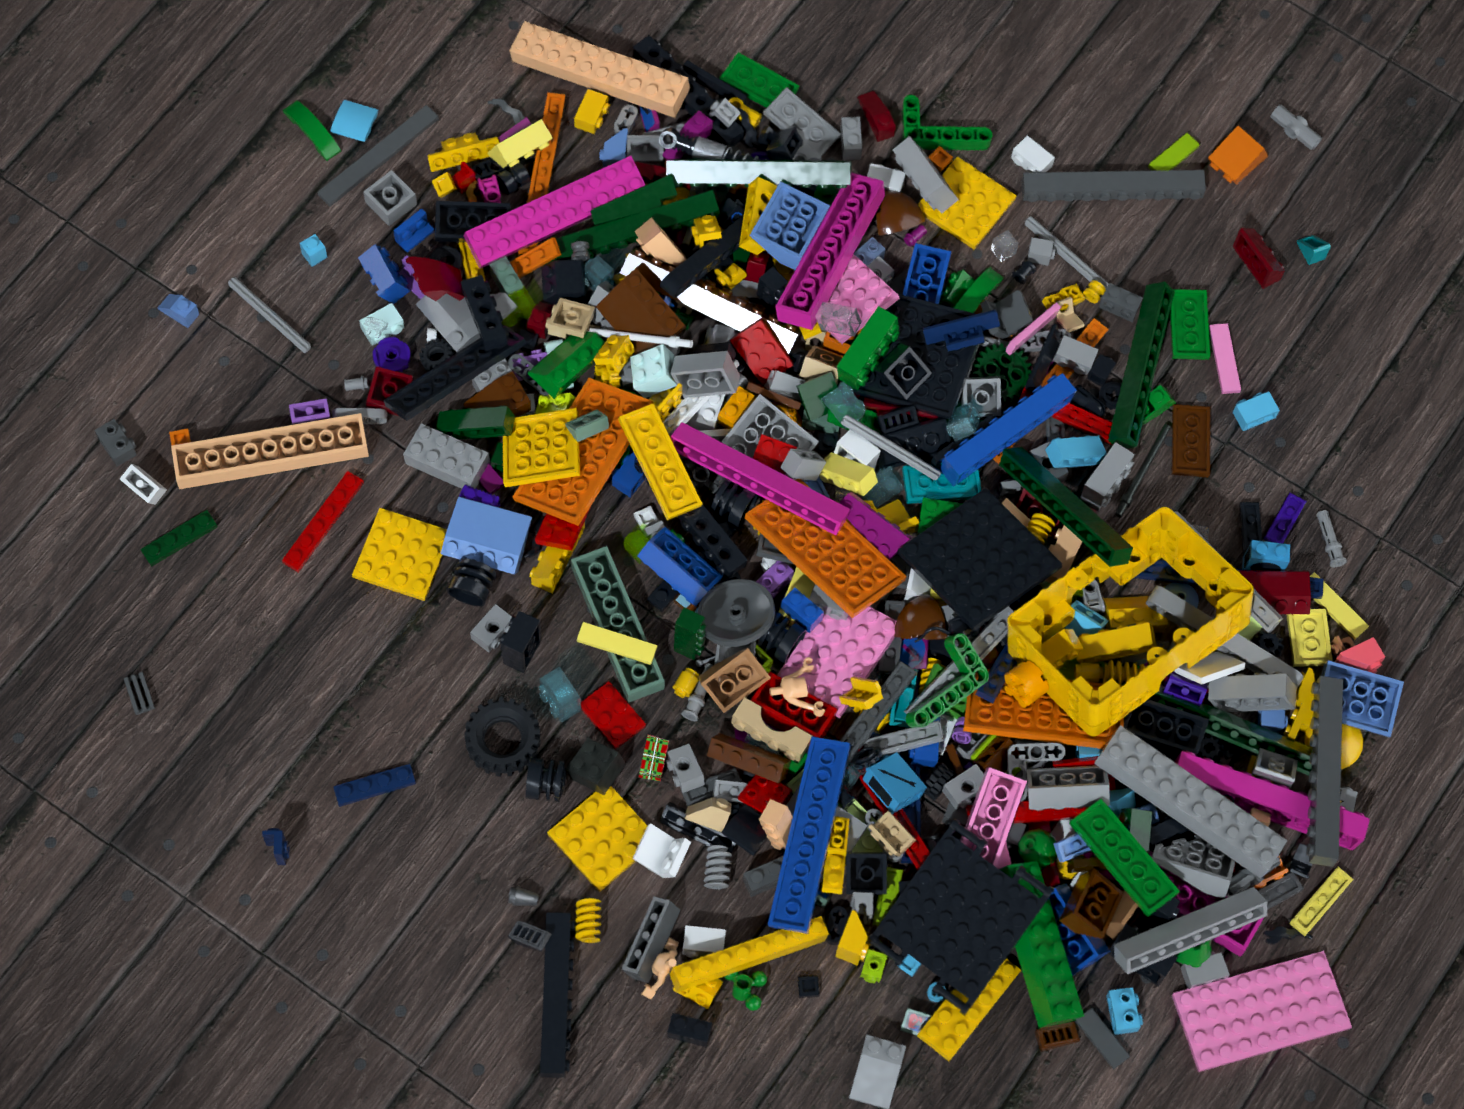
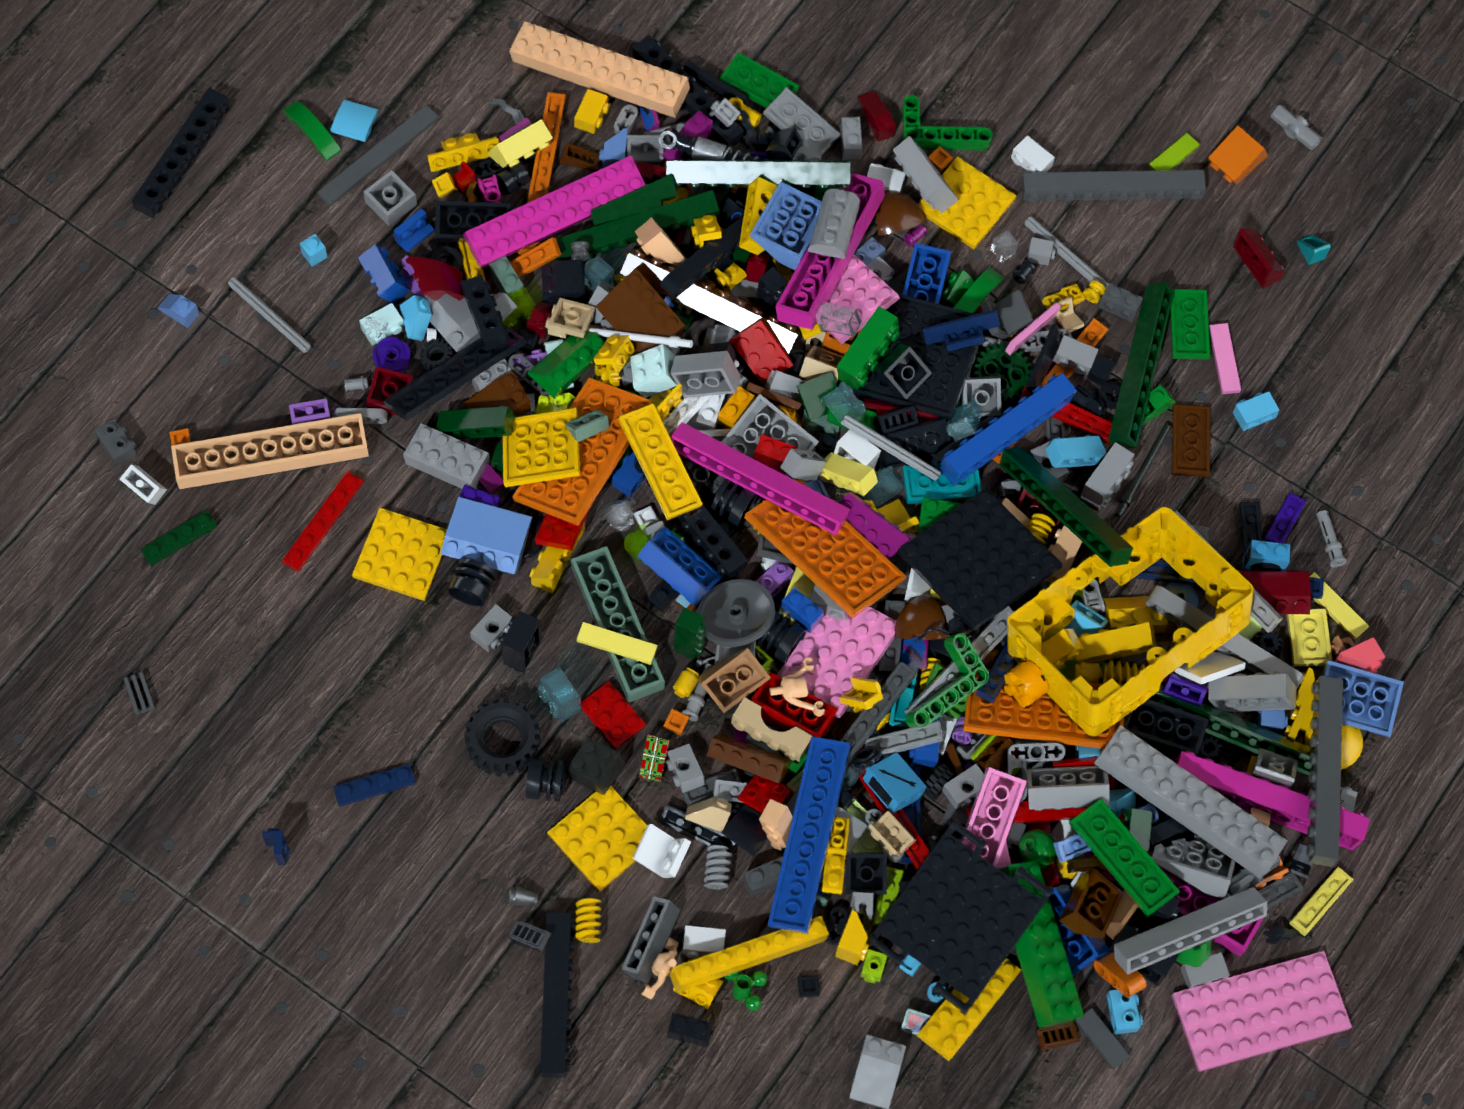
(181, 143): none -> black brick
(416, 316): none -> medium azure slope
(572, 161): none -> reddish brown slope
(618, 514): none -> clear helmet
(676, 722): none -> orange plate
(835, 223): none -> light grey container
(1114, 974): none -> orange beam

